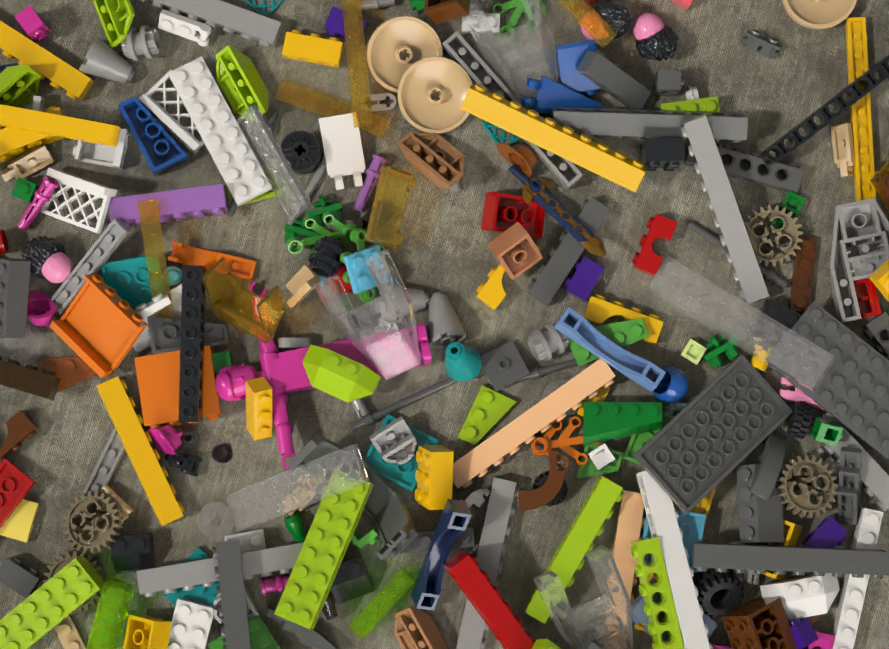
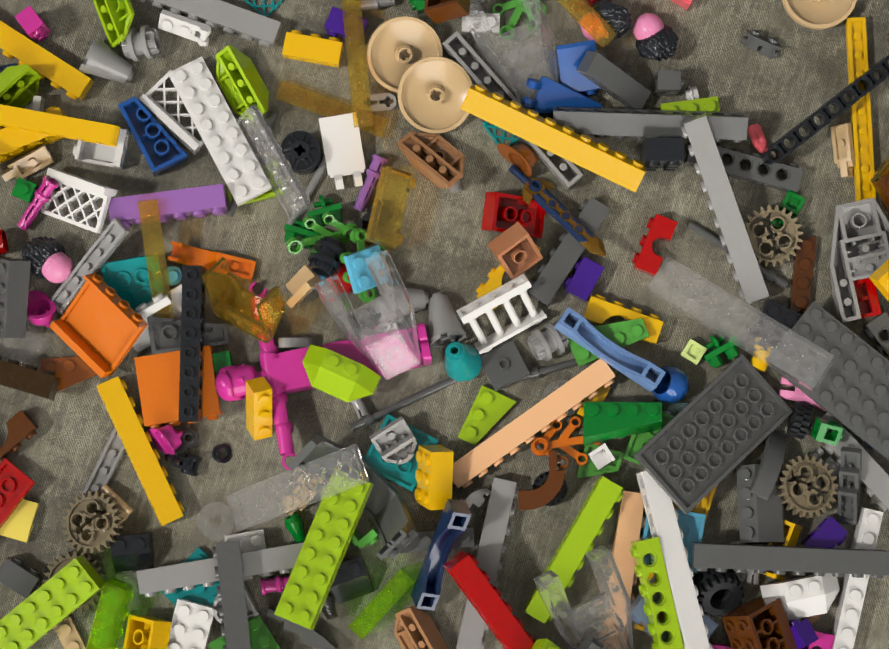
(494, 298): none -> white fence
(757, 137): none -> coral piece

